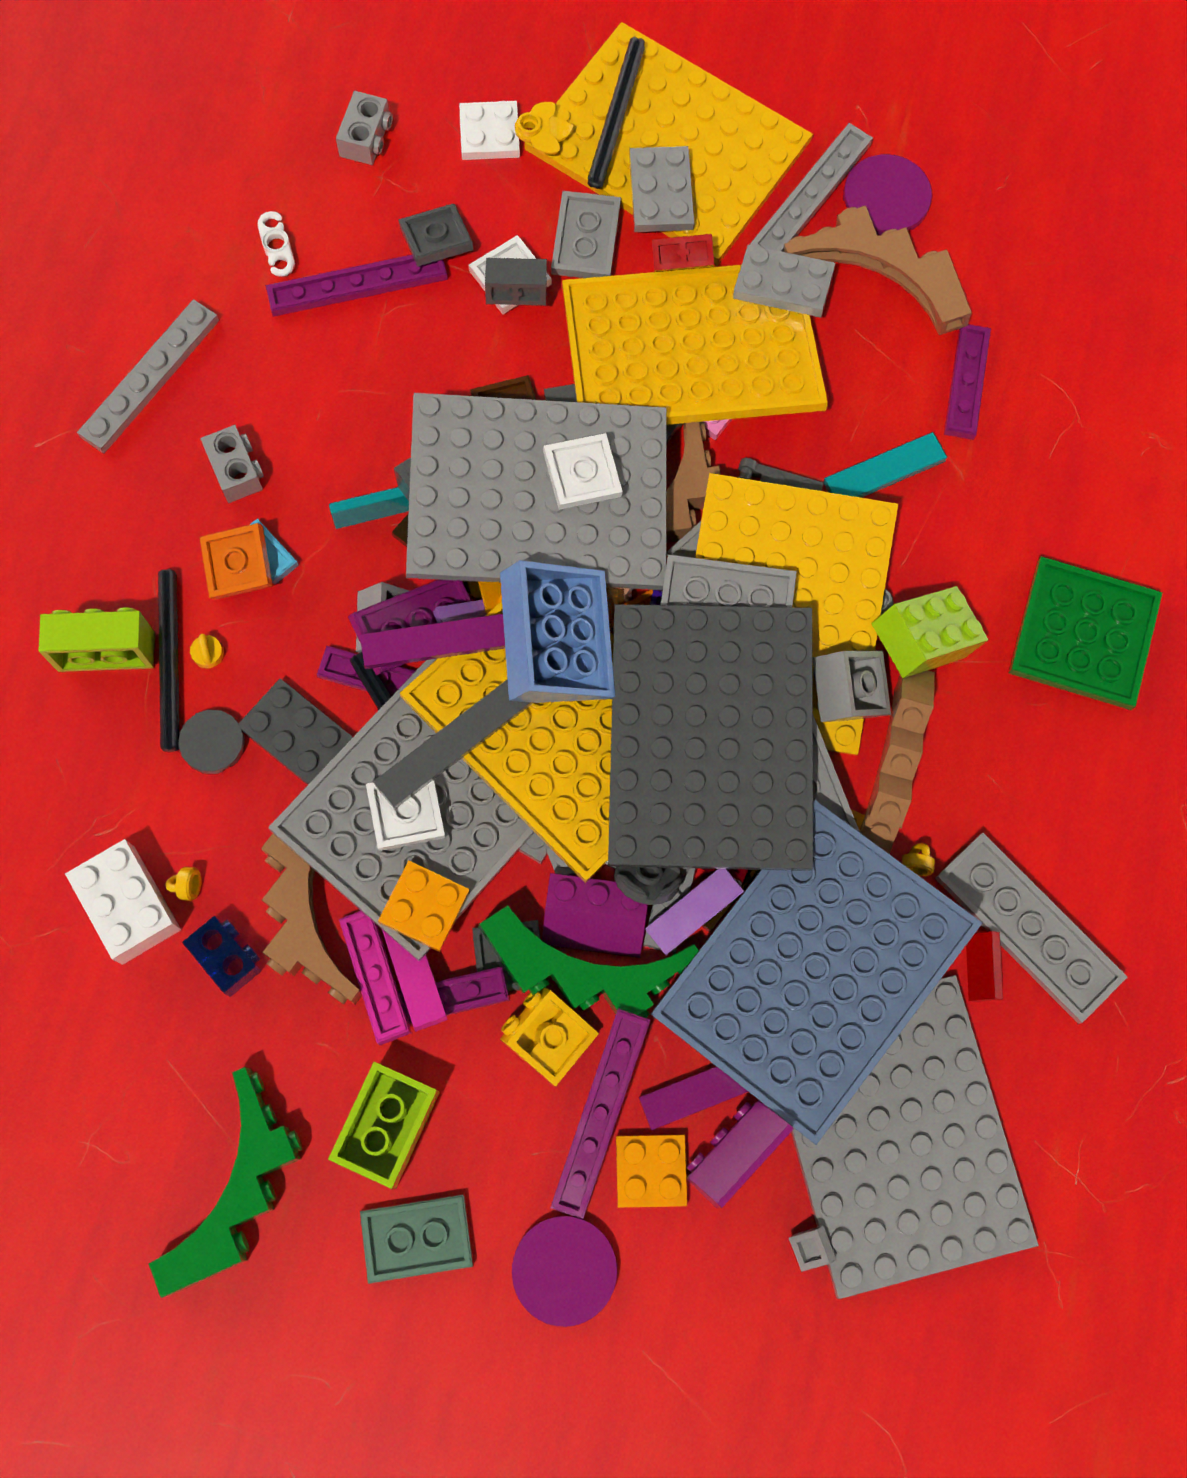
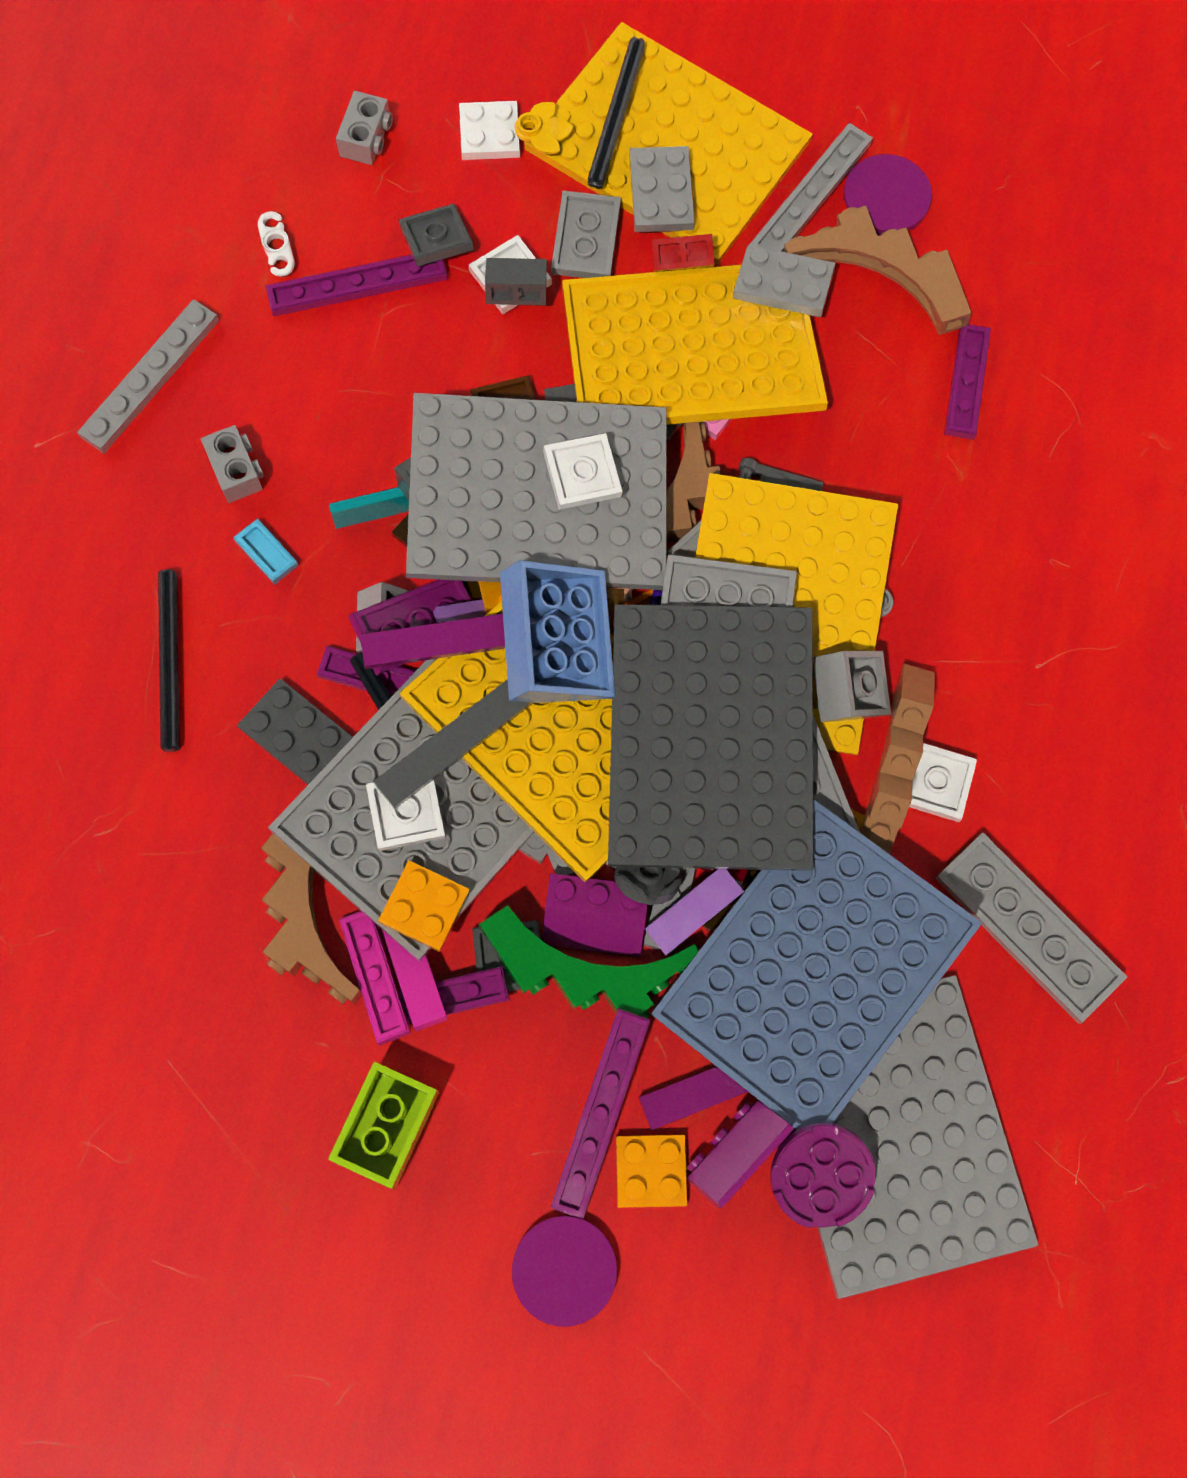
(96, 640): lime brick -> none
(123, 902): white brick -> none
(185, 883): yellow tile -> none
(206, 651): yellow tile -> none
(211, 741): dark grey tile -> none
(216, 1241): green arch -> none
(217, 961): clear blue brick -> none
(236, 561): orange plate -> none
(416, 1239): sand green tile -> none
(548, 1035): yellow plate -> none
(812, 1248): light grey plate -> none
(823, 1175): none -> magenta tile
(887, 468): teal tile -> none
(922, 863): yellow tile -> none
(929, 631): lime brick -> none
(942, 782): none -> white plate
(984, 967): red tile -> none
(1086, 633): green plate -> none

